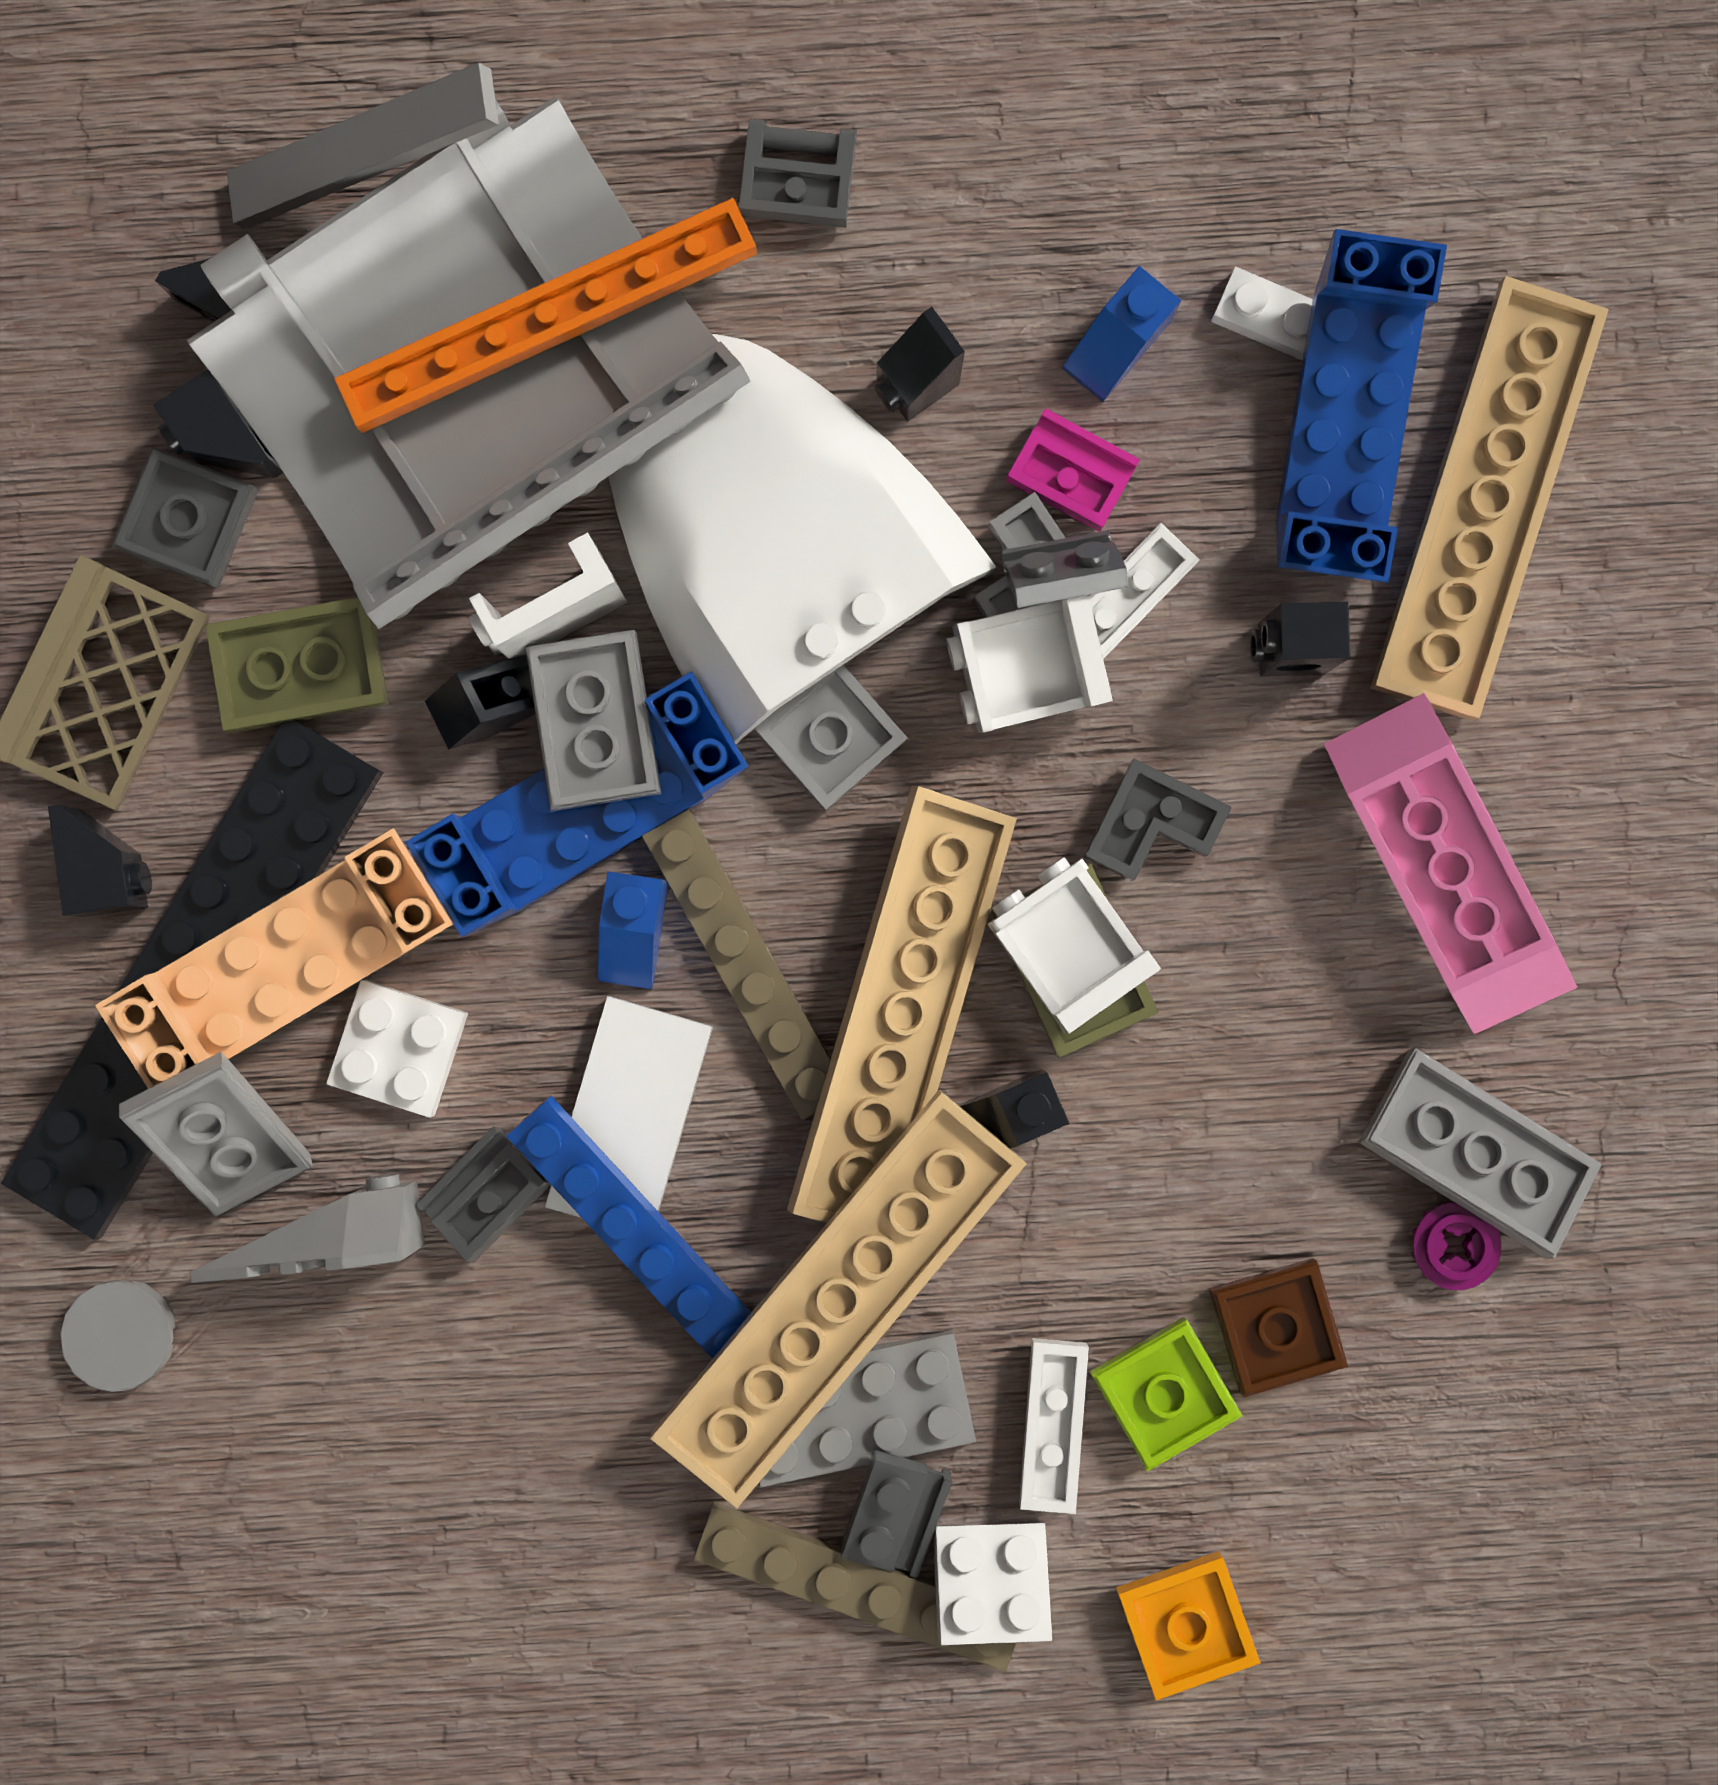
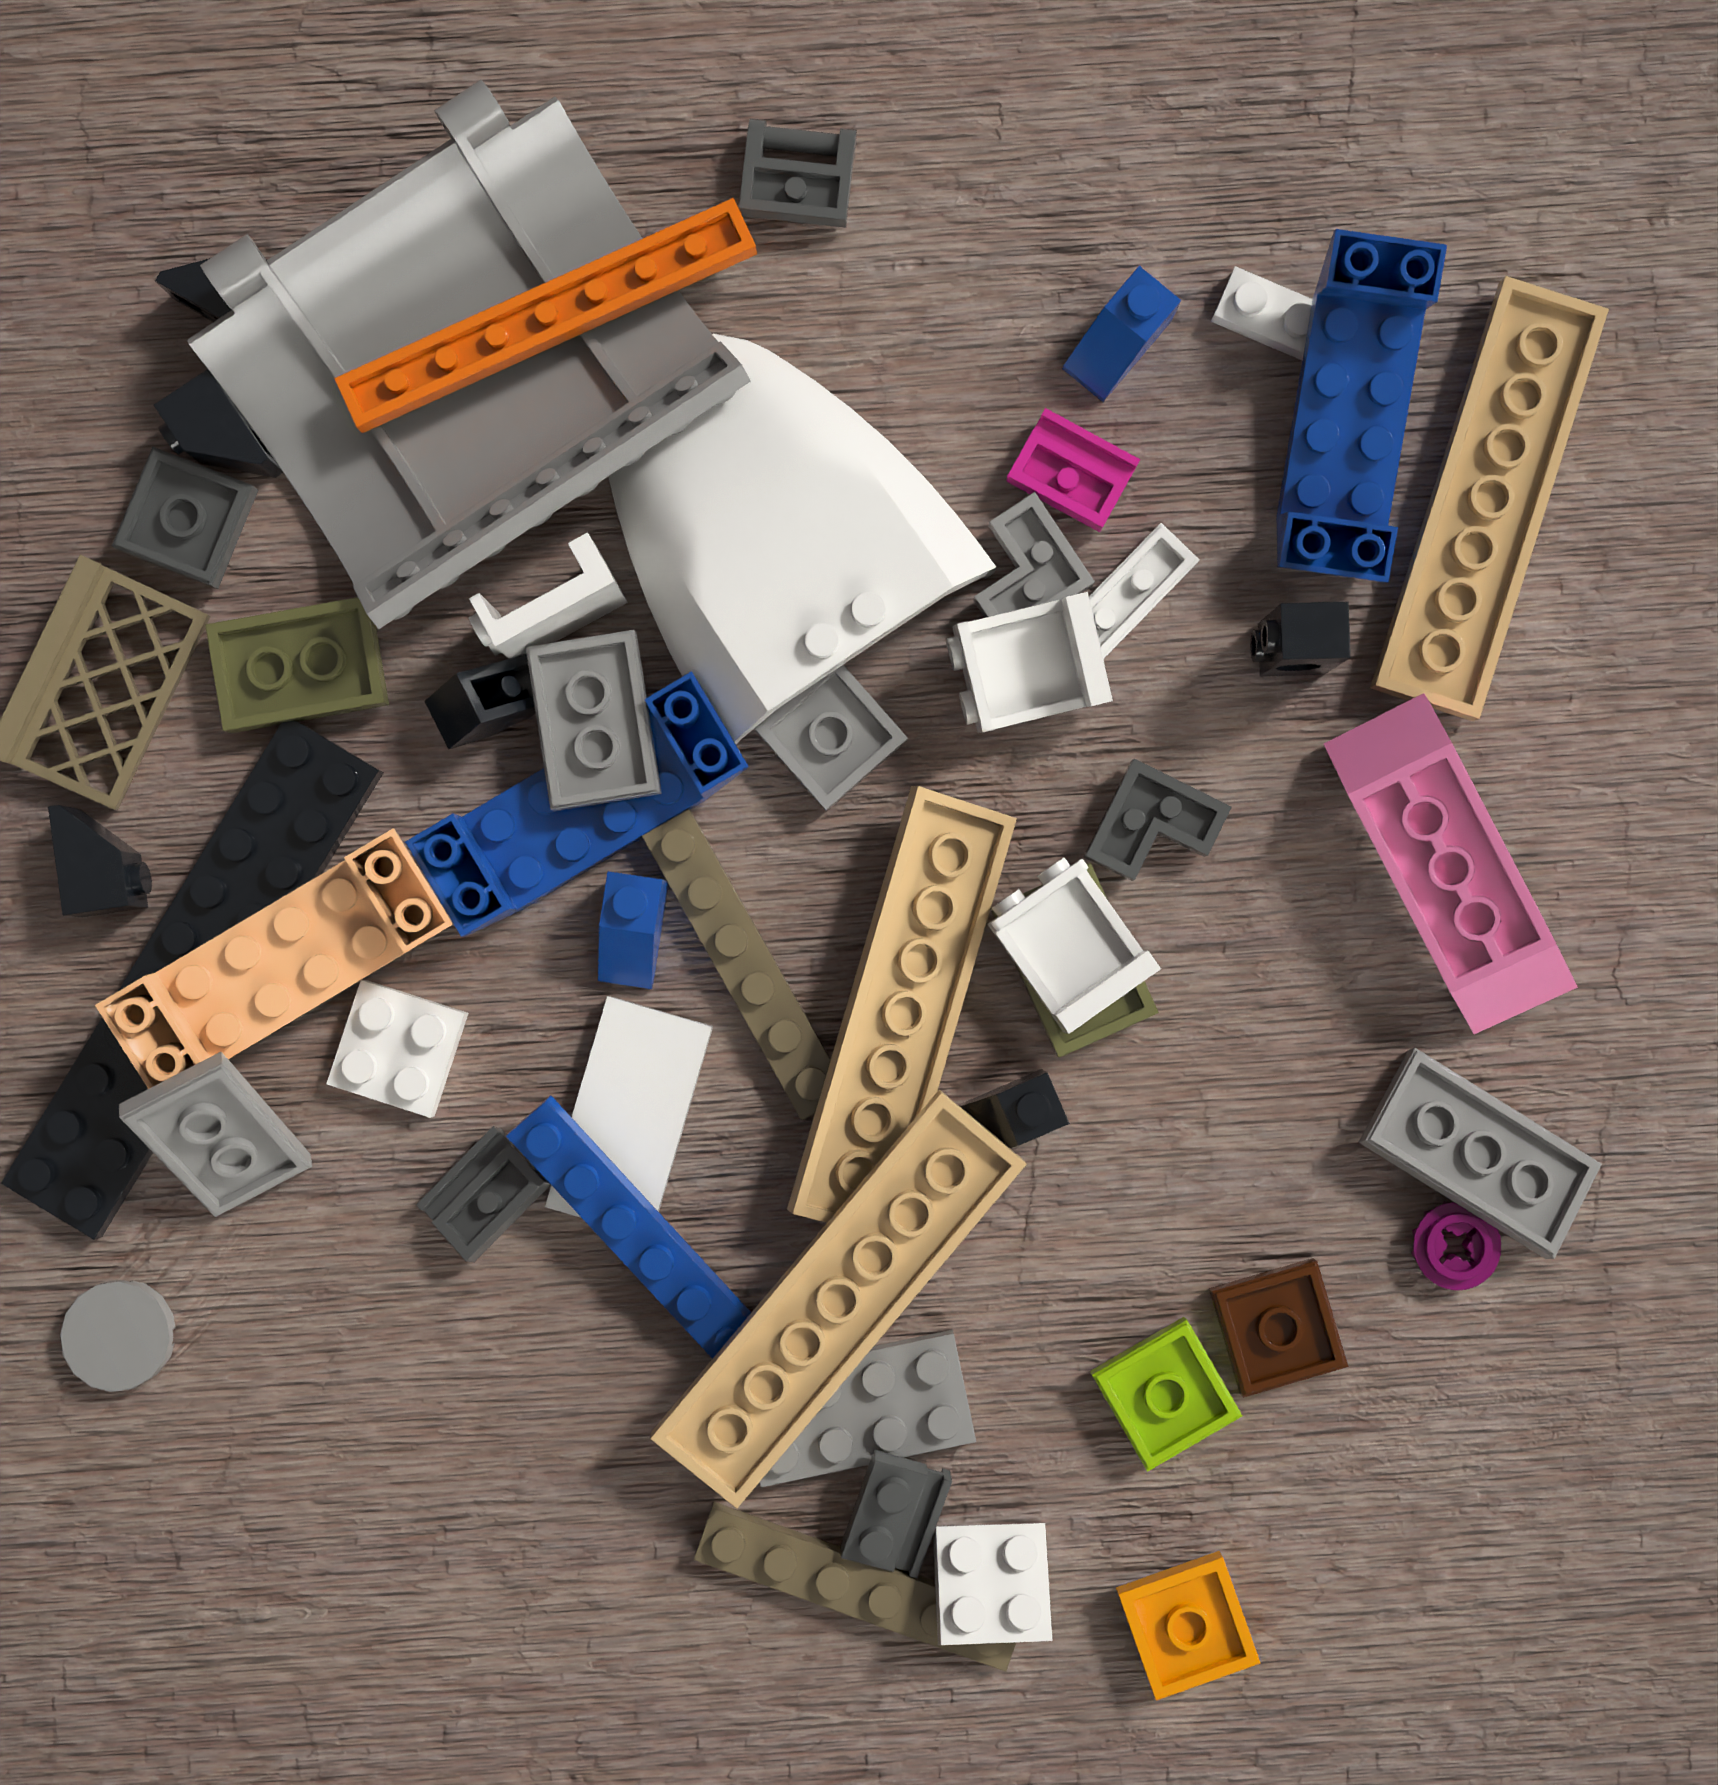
(355, 1231): light grey wedge -> none
(364, 146): light grey tile -> none
(919, 366): black slope -> none
(1053, 1426): white plate -> none
(1064, 569): dark grey plate -> none

